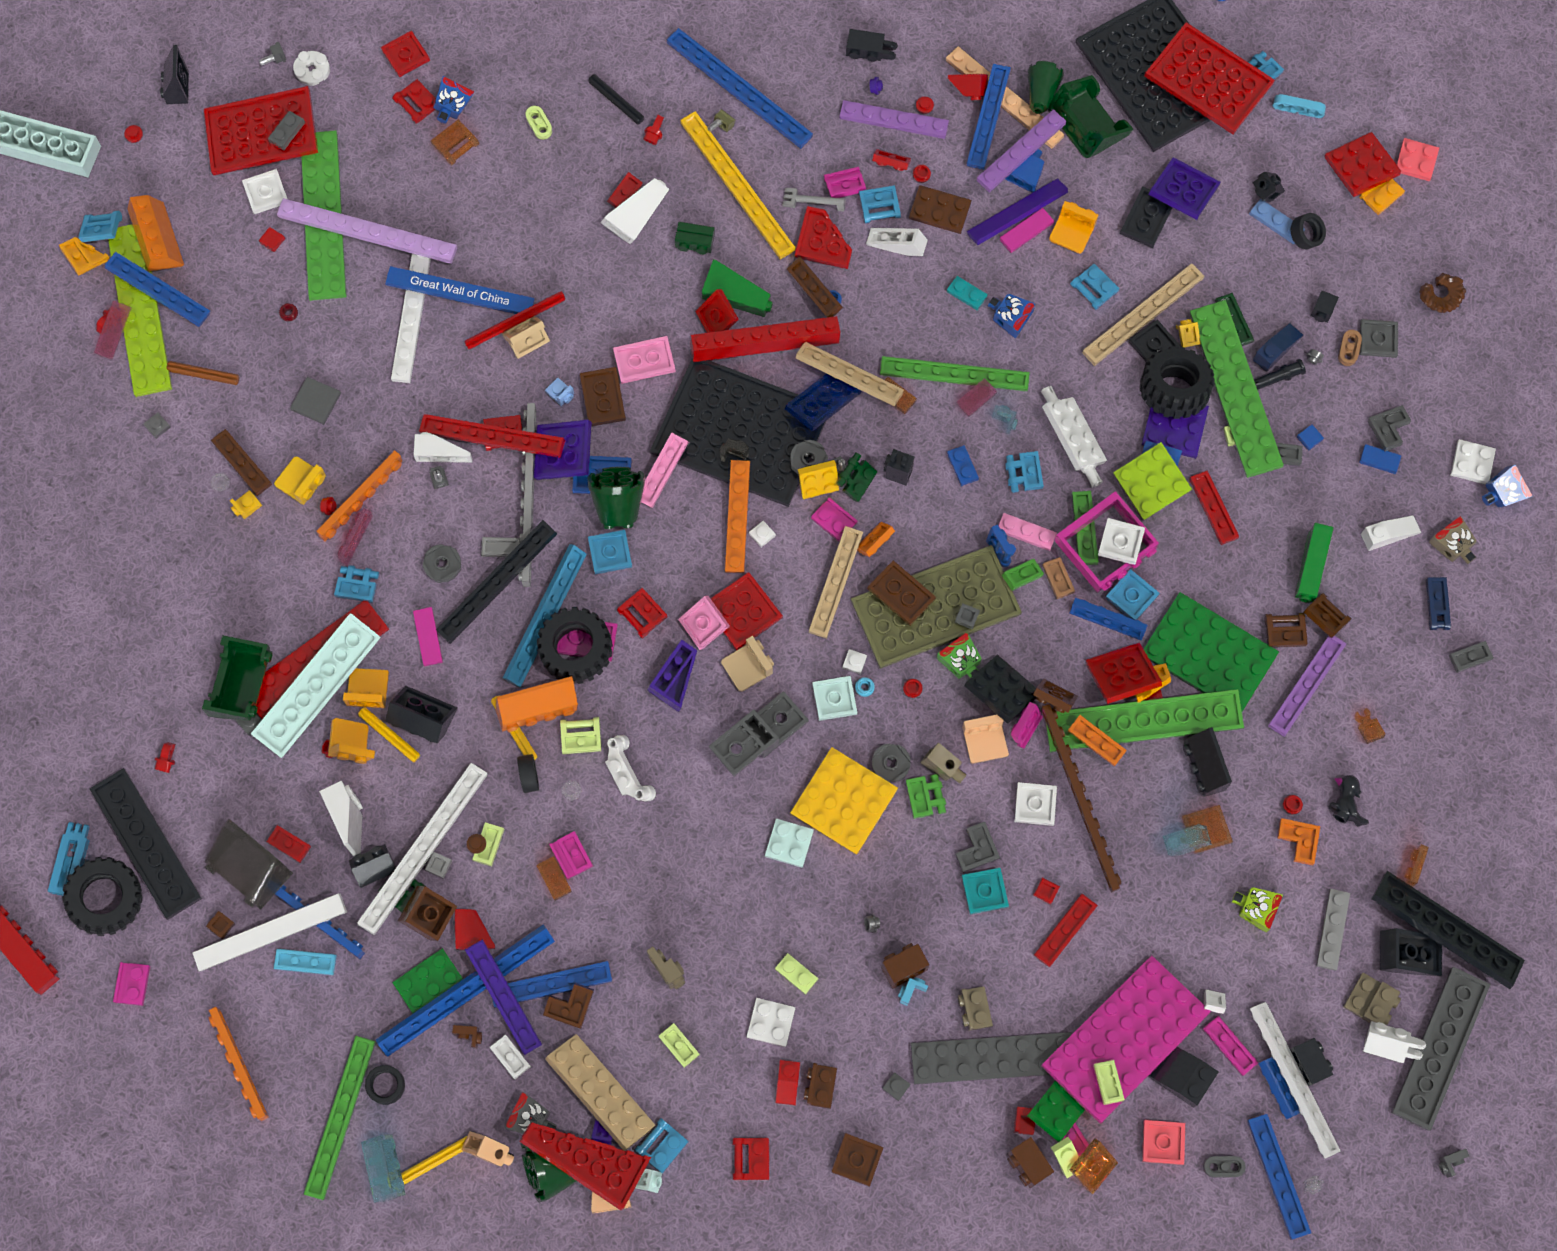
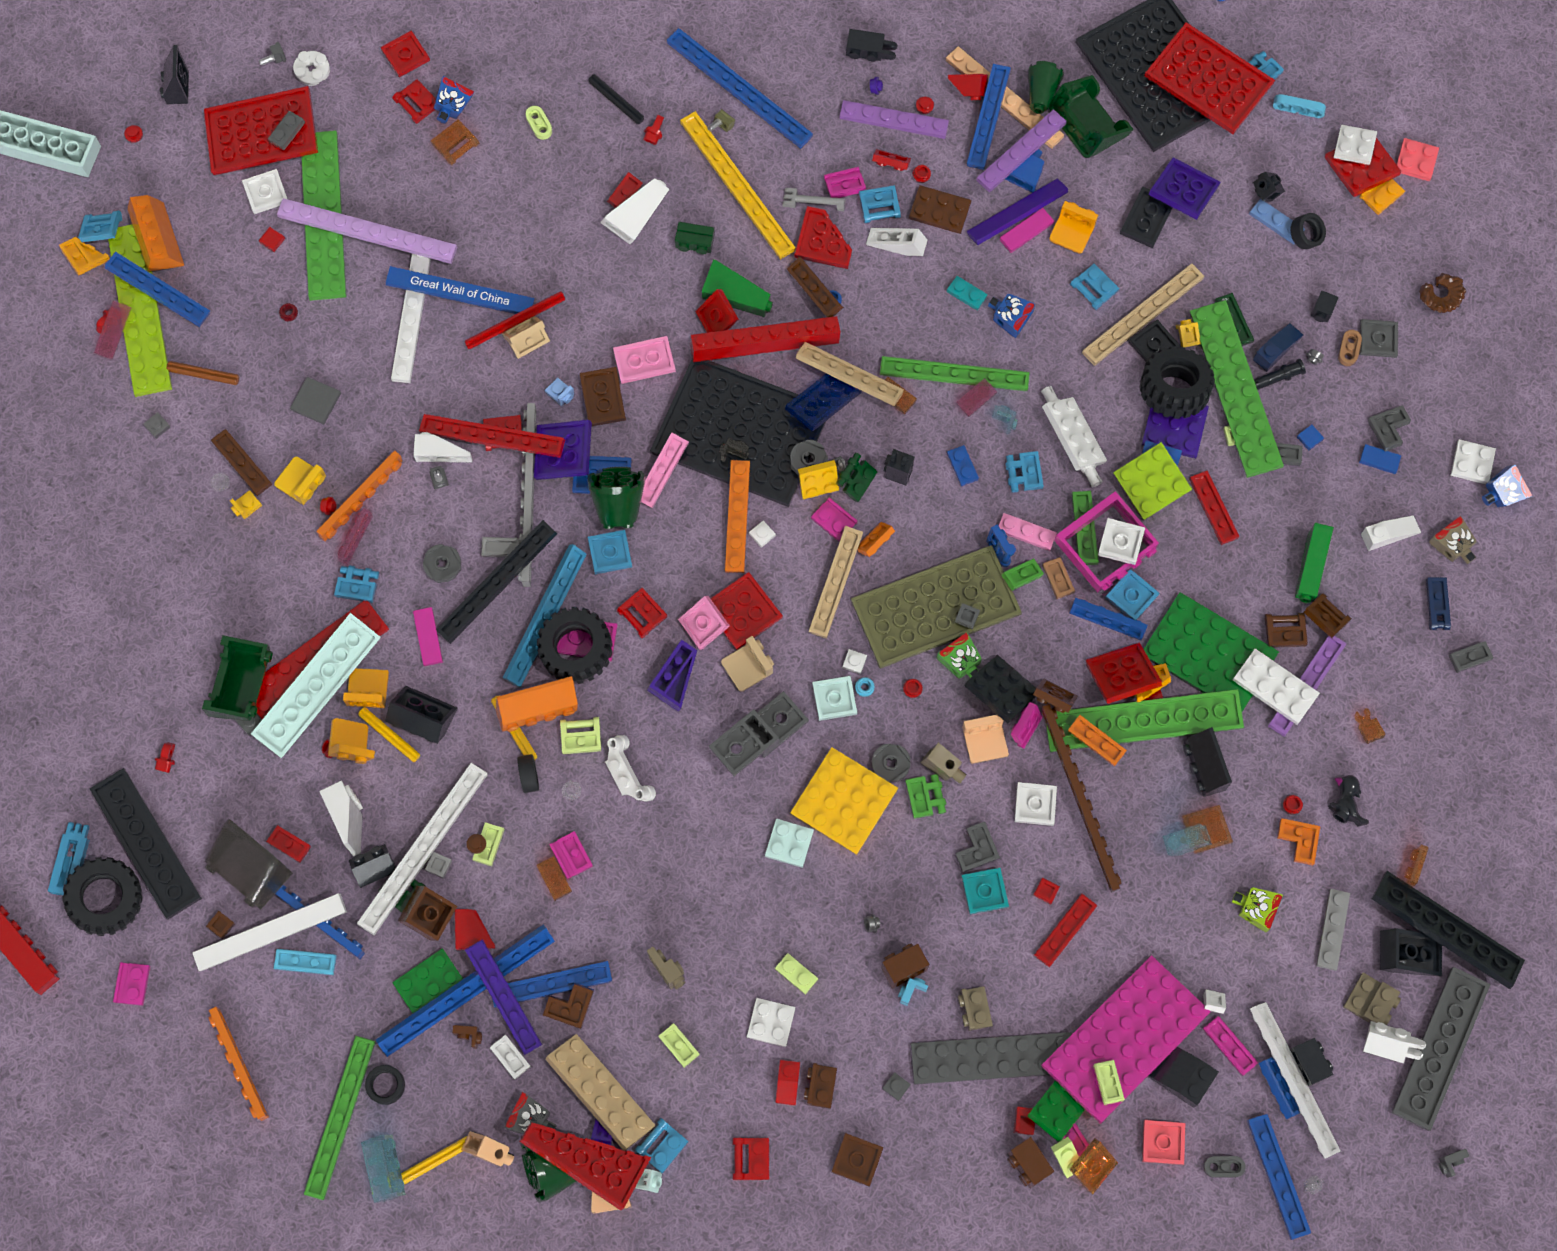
(901, 593): reddish brown plate -> none
(1276, 686): none -> white plate
(1355, 144): none -> white plate

